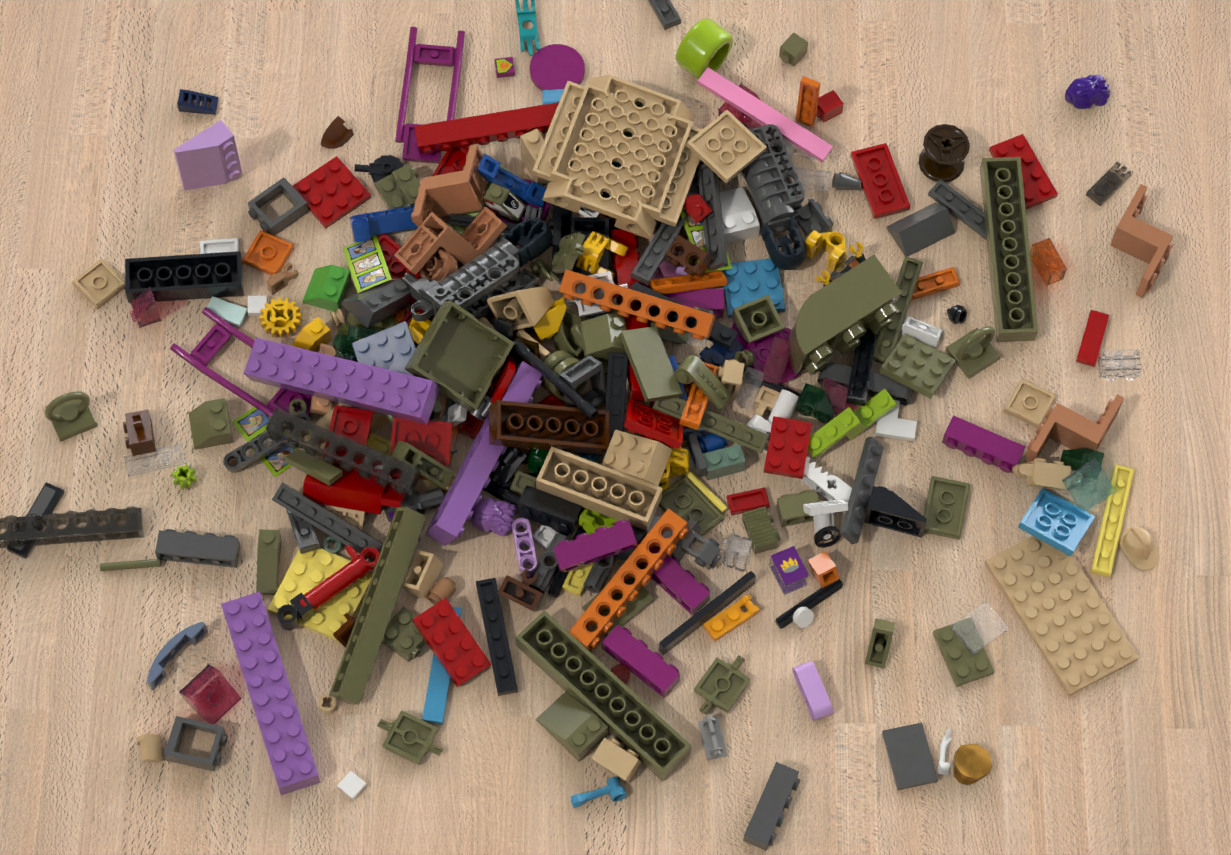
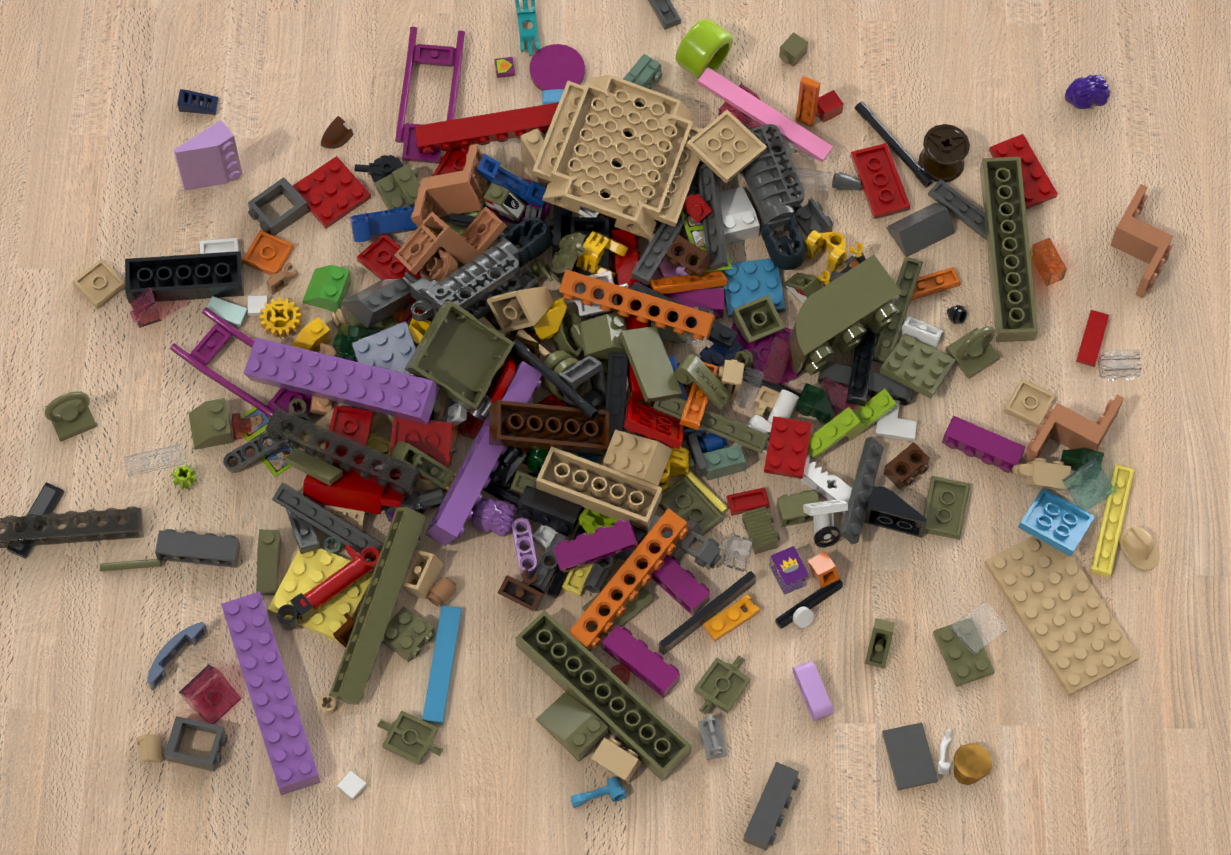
(140, 432): reddish brown brick -> none
(240, 425): none -> clear red tile
(366, 264): sticker -> none
(451, 642): red plate -> none
(496, 636): black plate -> none
(504, 327): black tile -> none
(644, 72): none -> sand green brick
(802, 286): none -> olive slope
(903, 463): none -> reddish brown brick
(919, 172): none -> black piece
(1108, 183): clear smoke hinge -> none

